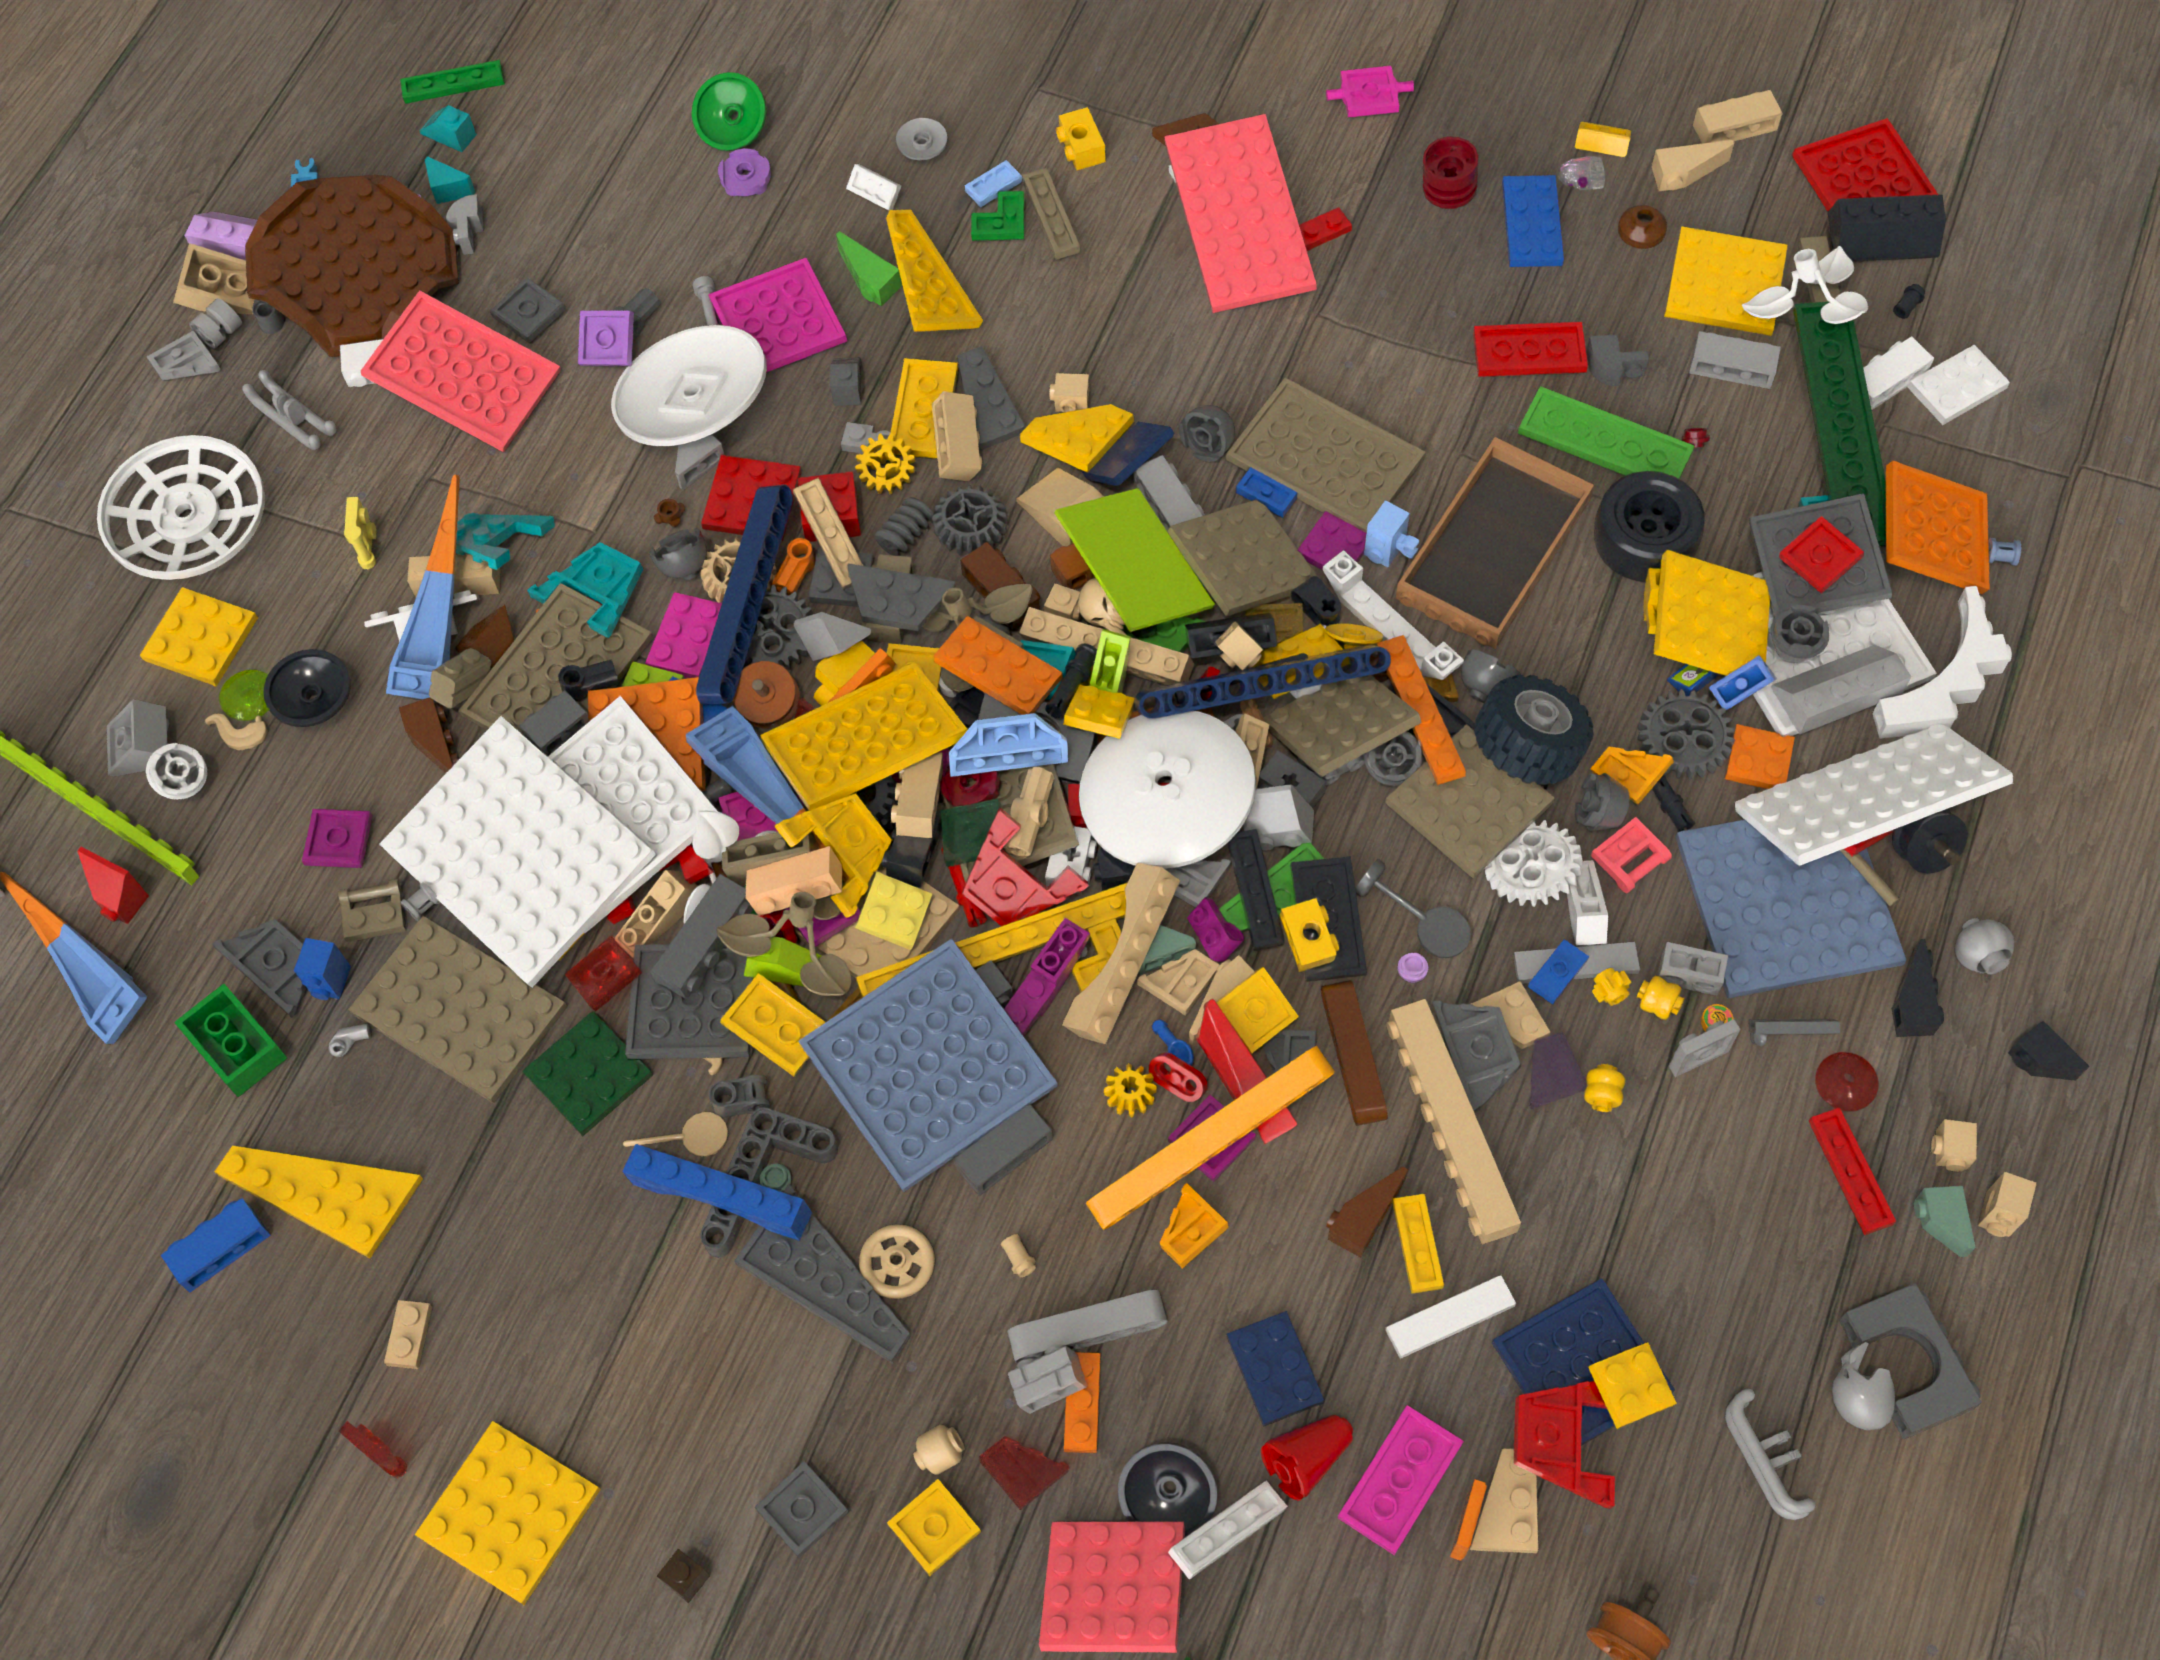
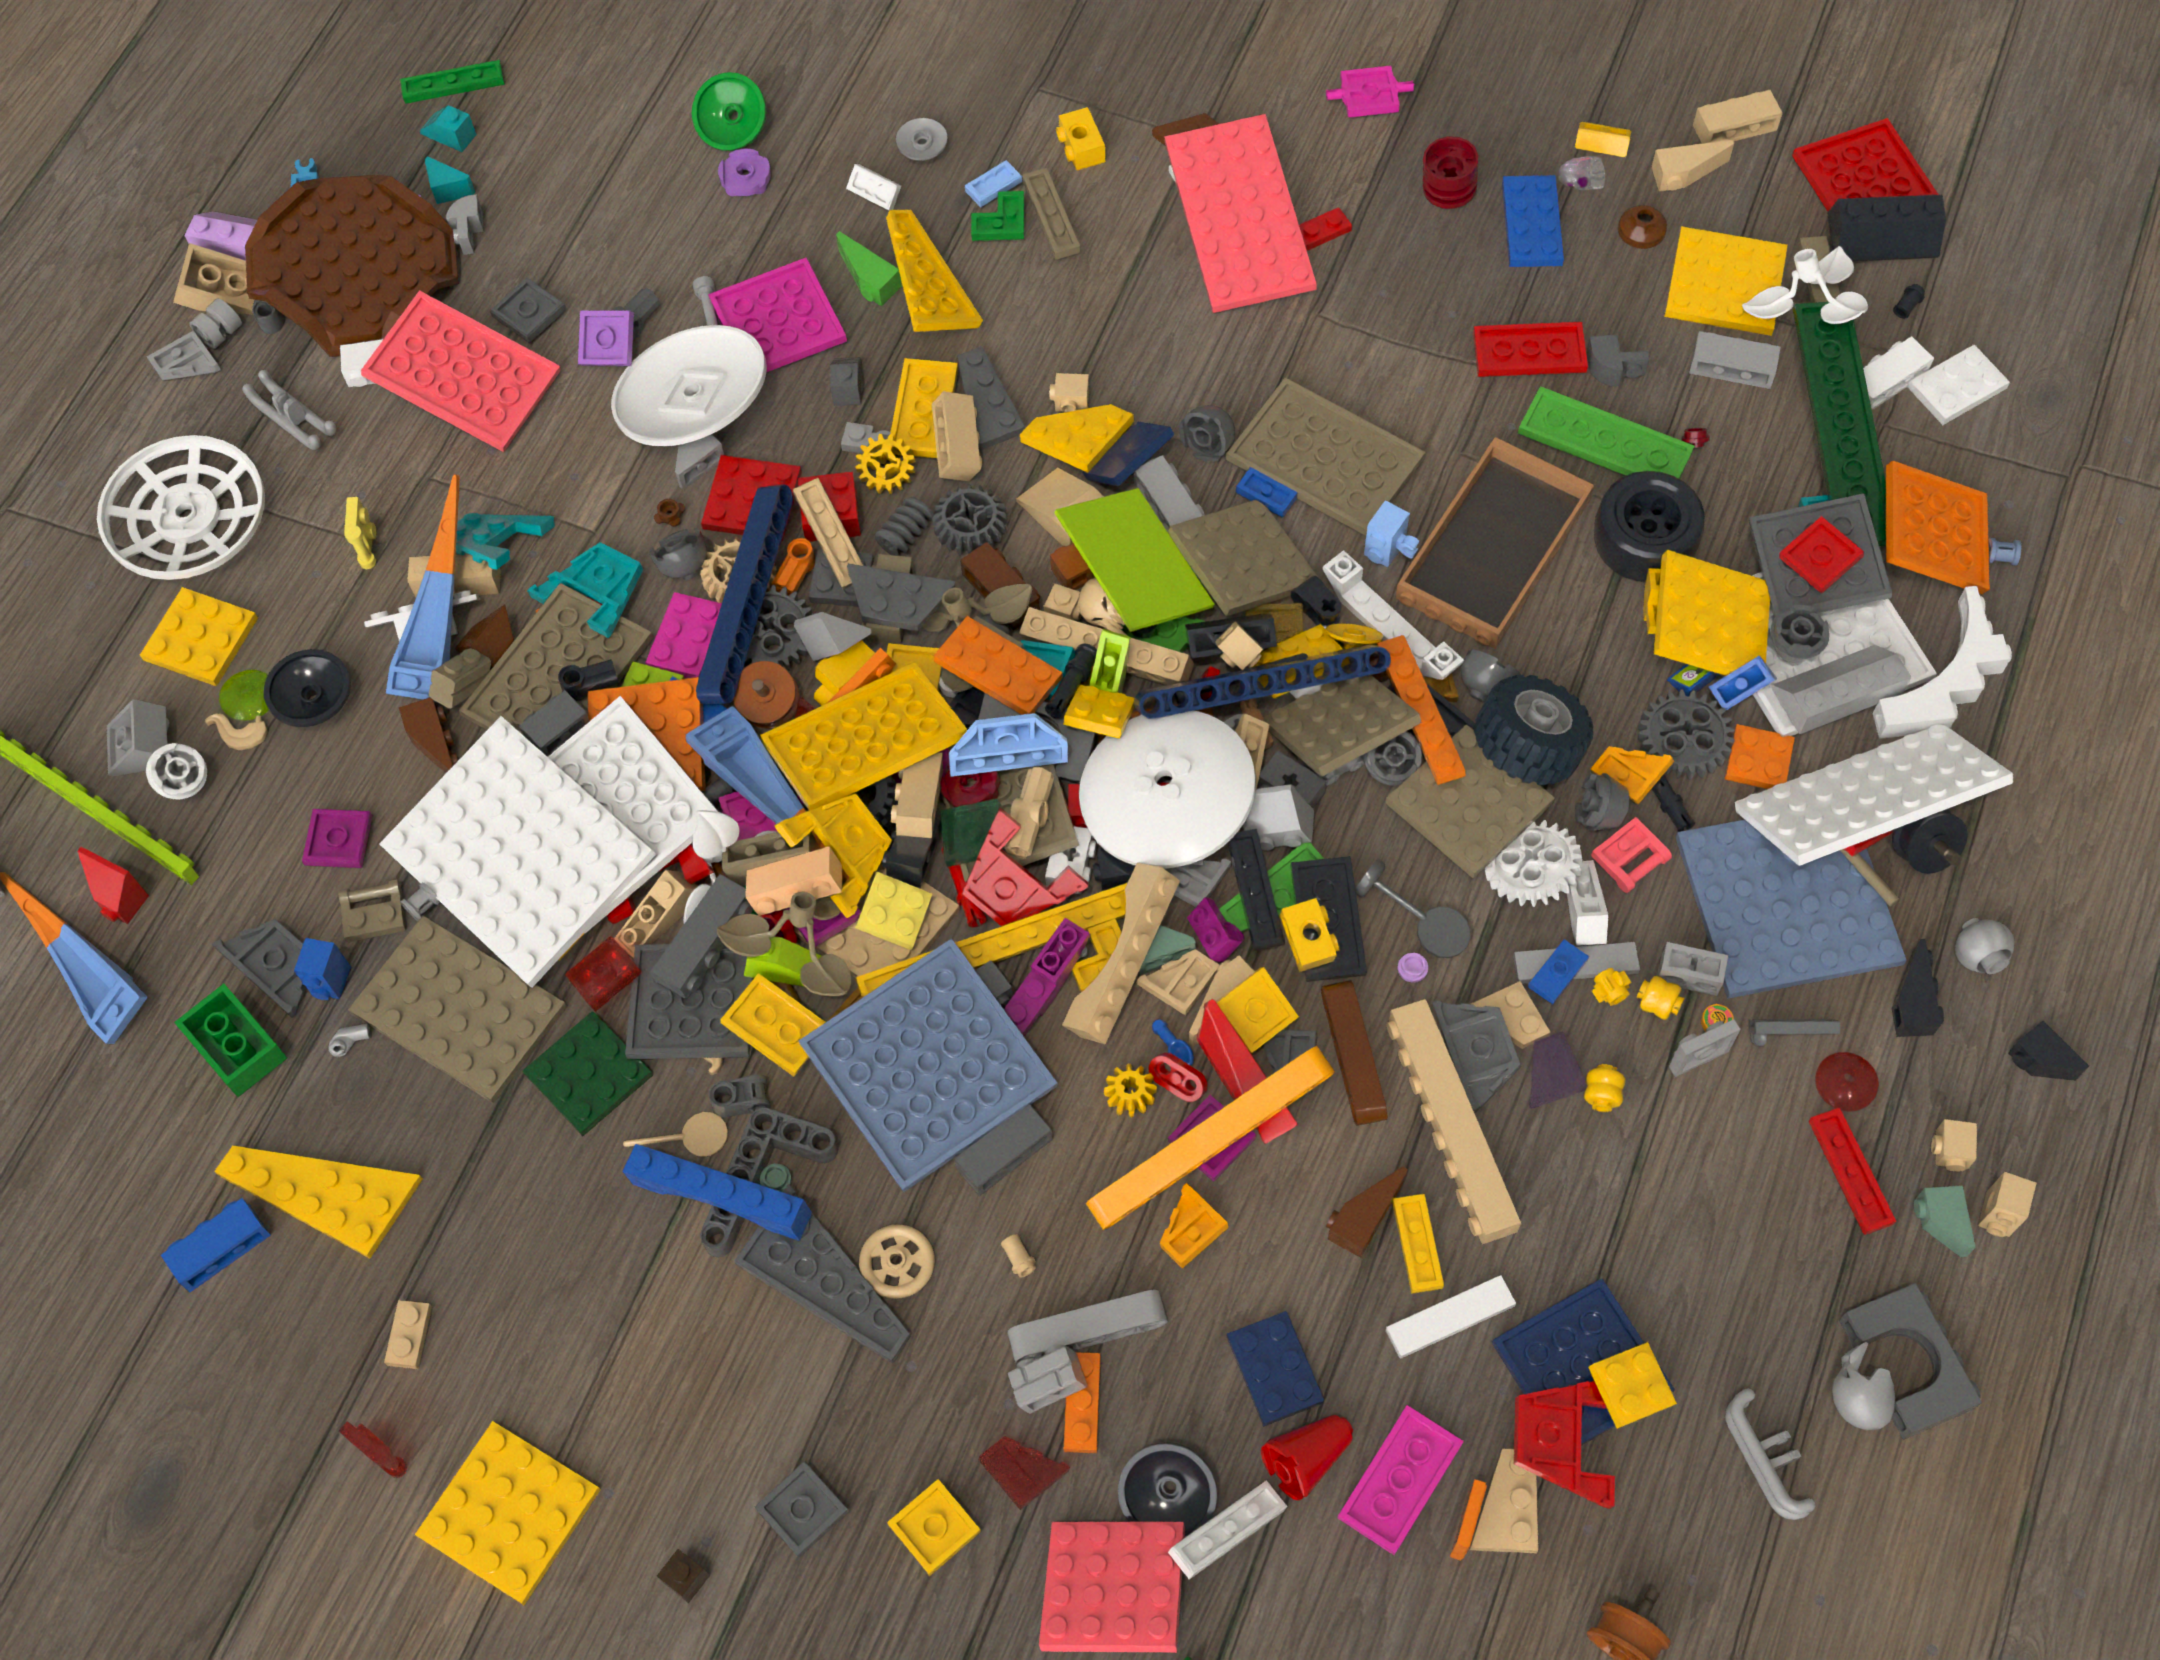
(938, 1449): tan head -> none
(1330, 538): magenta plate -> none

